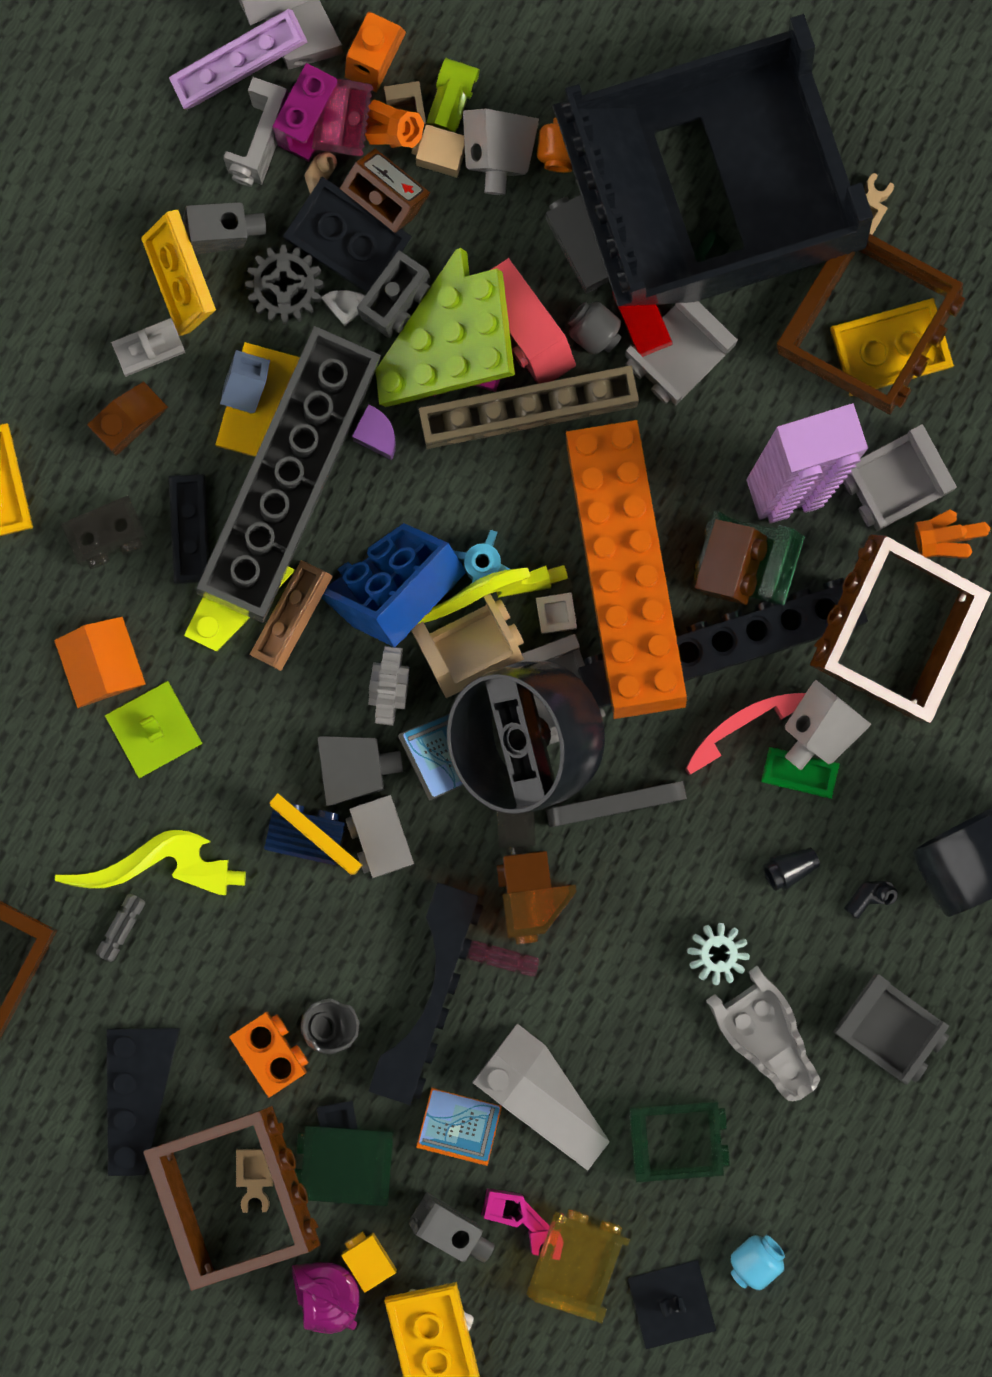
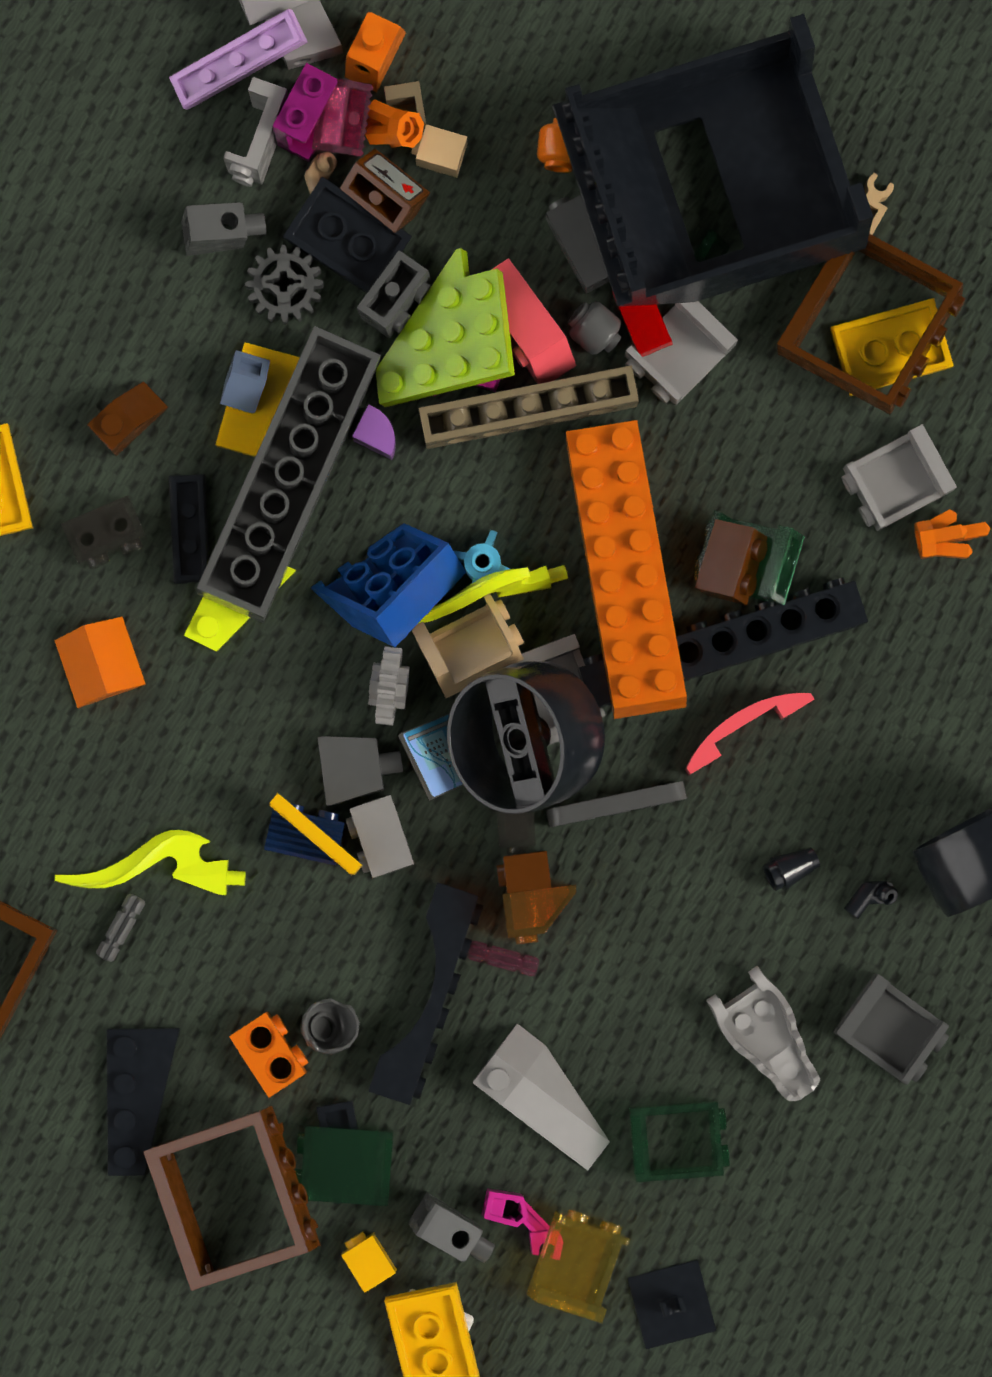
(148, 347): light grey hips -> none
(153, 729): lime piece -> none
(178, 272): yellow tile -> none
(254, 1174): tan plate -> none
(291, 615): medium nougat tile -> none
(327, 1296): magenta helmet -> none
(343, 304): white tile -> none
(453, 90): lime piece -> none
(459, 1126): piece -> none
(498, 145): light grey torso -> none
(556, 613): white tile -> none
(717, 941): light aqua gear -> none
(757, 1262): medium azure head -> none
(806, 463): lavender brick -> none
(815, 778): green tile -> none
(822, 726): light grey torso -> none
(946, 651): window -> none

